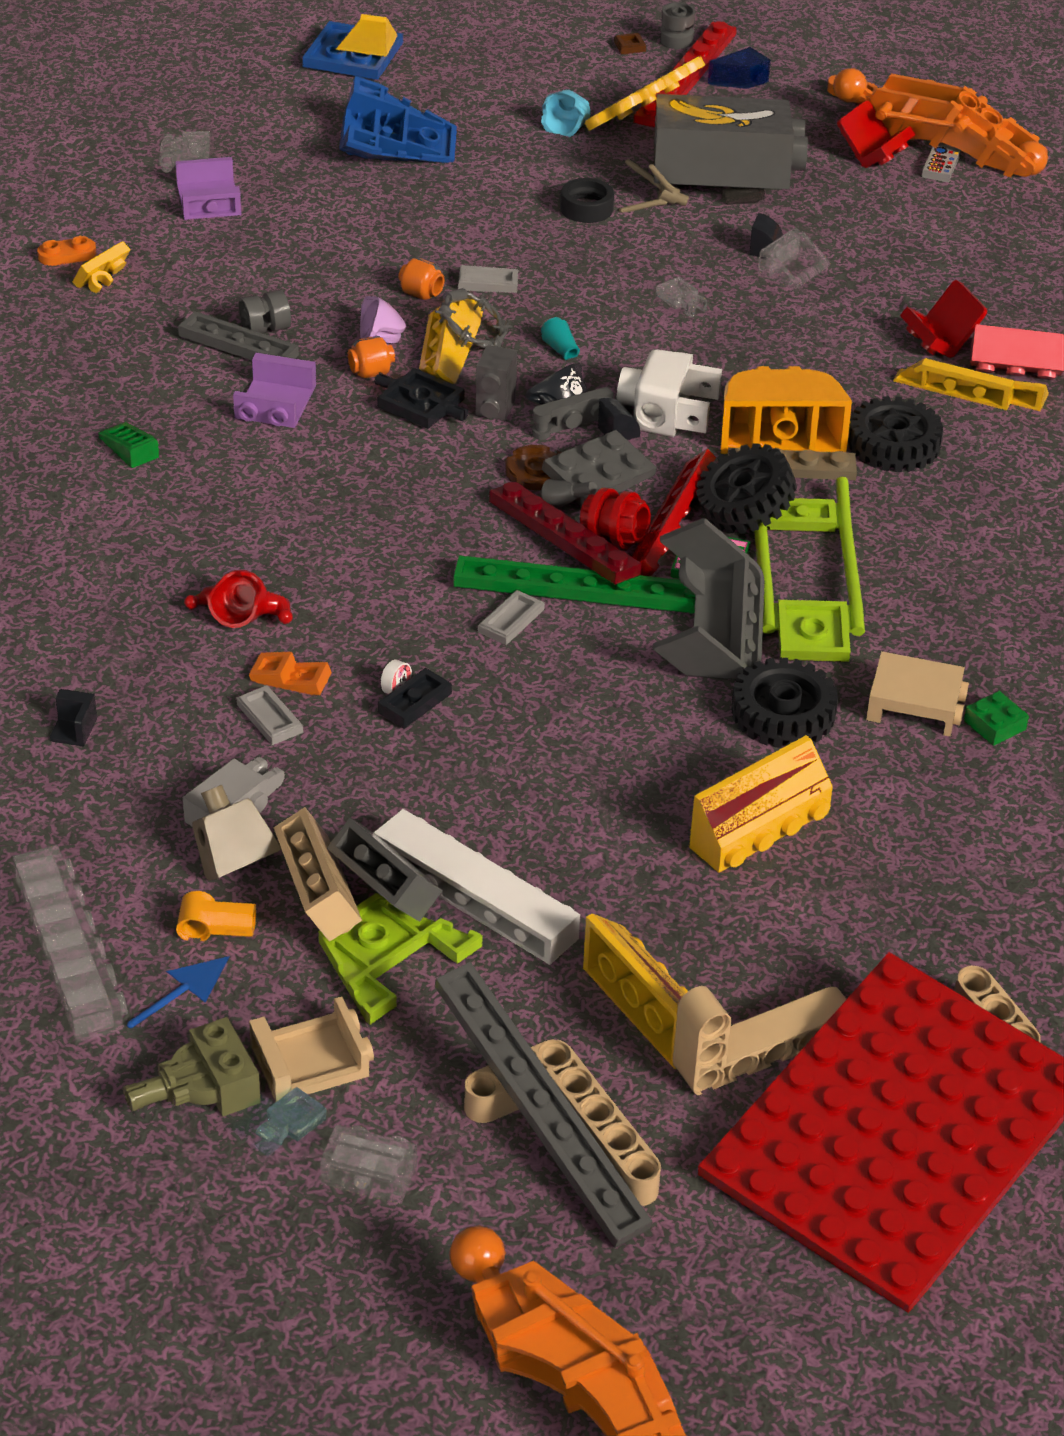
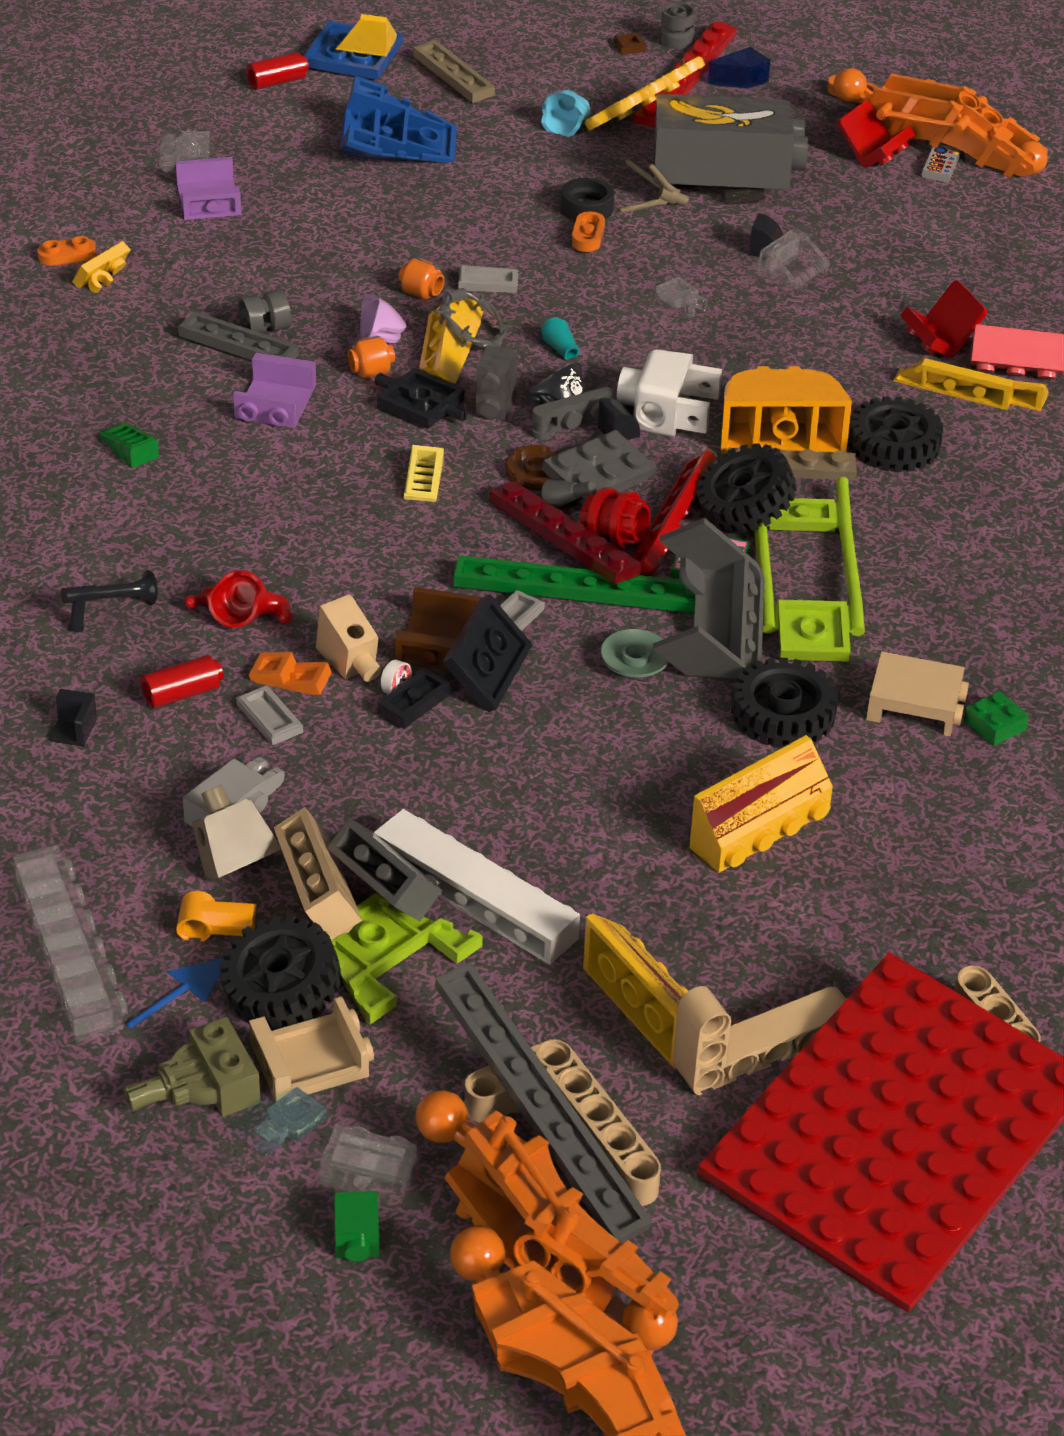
(144, 588): none -> black piece
(181, 681): none -> red brick
(277, 70): none -> red brick
(280, 971): none -> black wheel
(347, 639): none -> tan torso
(356, 1225): none -> green brick
(425, 457): none -> light yellow slope
(433, 627): none -> reddish brown panel
(454, 71): none -> dark tan plate
(487, 653): none -> black plate
(521, 1197): none -> orange piece
(588, 231): none -> orange plate
(632, 653): none -> sand green dish

